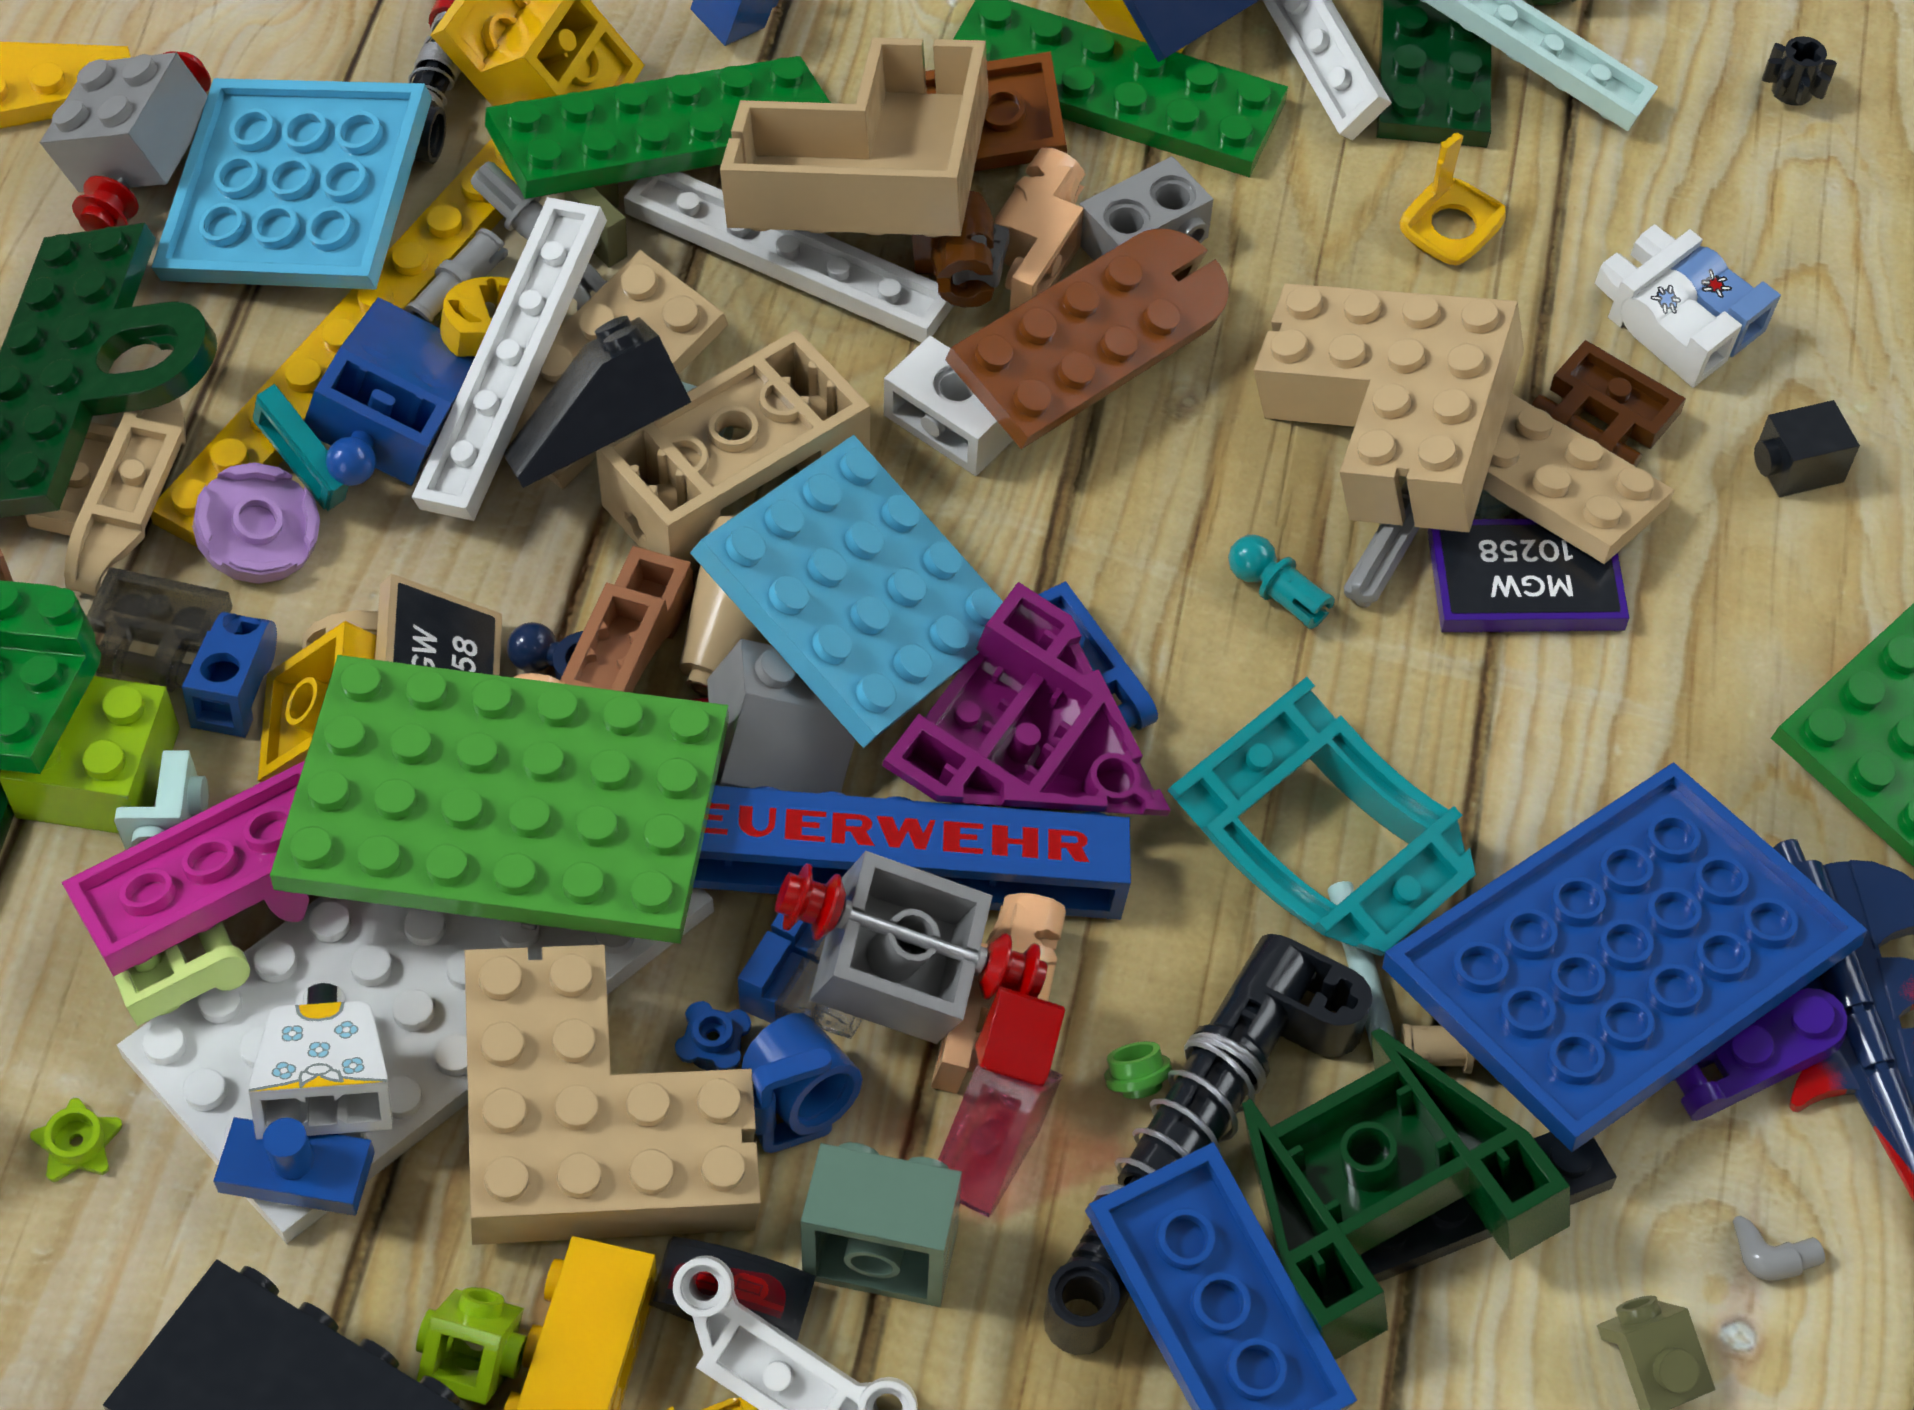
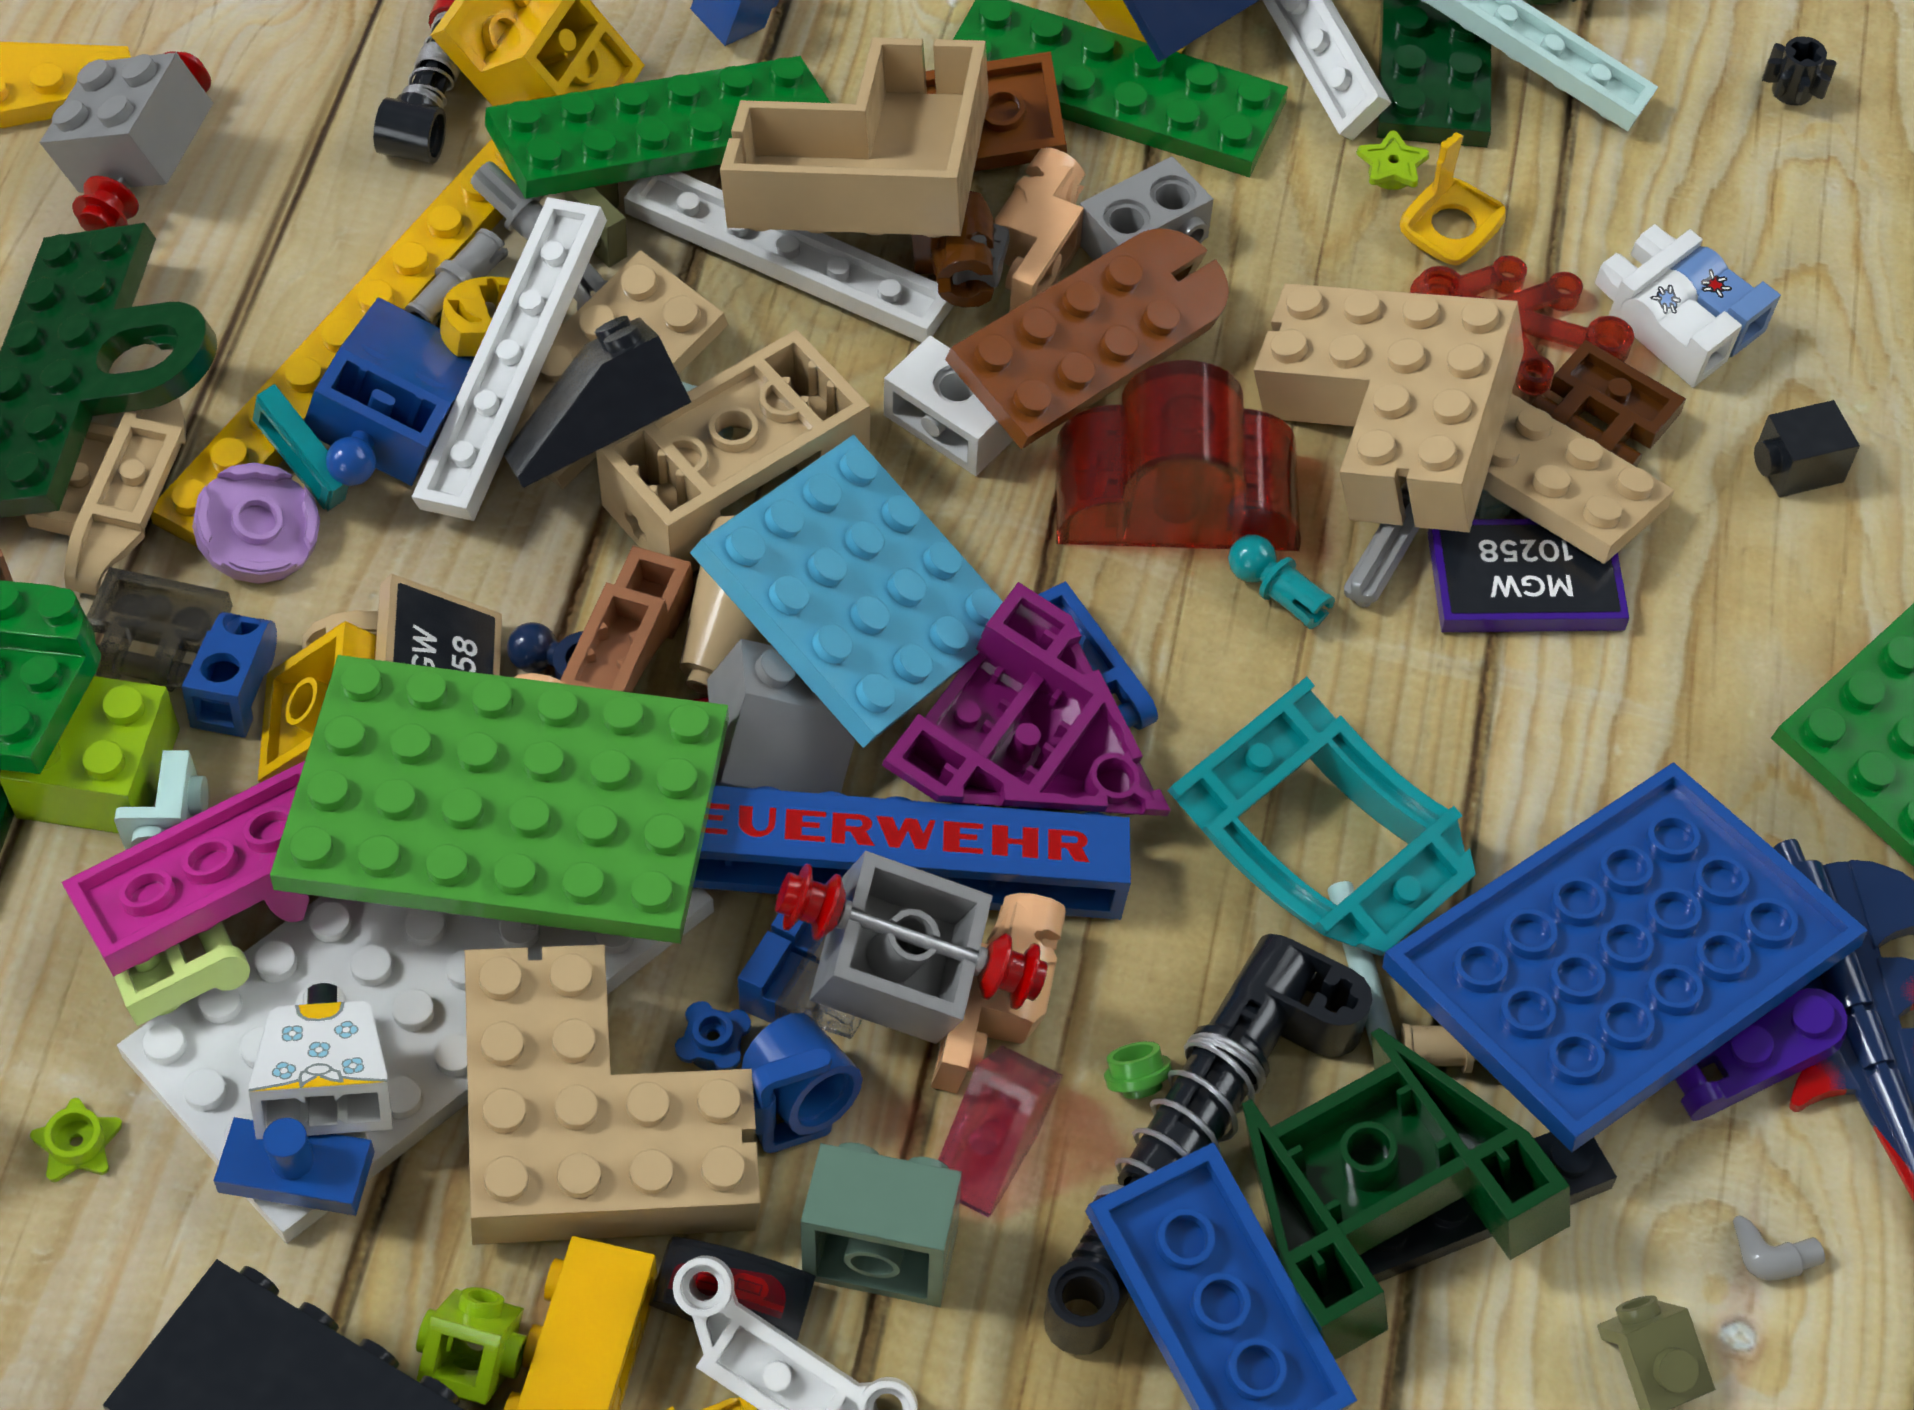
(293, 183): medium azure plate -> none
(1020, 1036): red slope -> none
(1177, 466): none -> clear red brick
(1388, 174): none -> lime plate
(1605, 332): none -> clear red plant

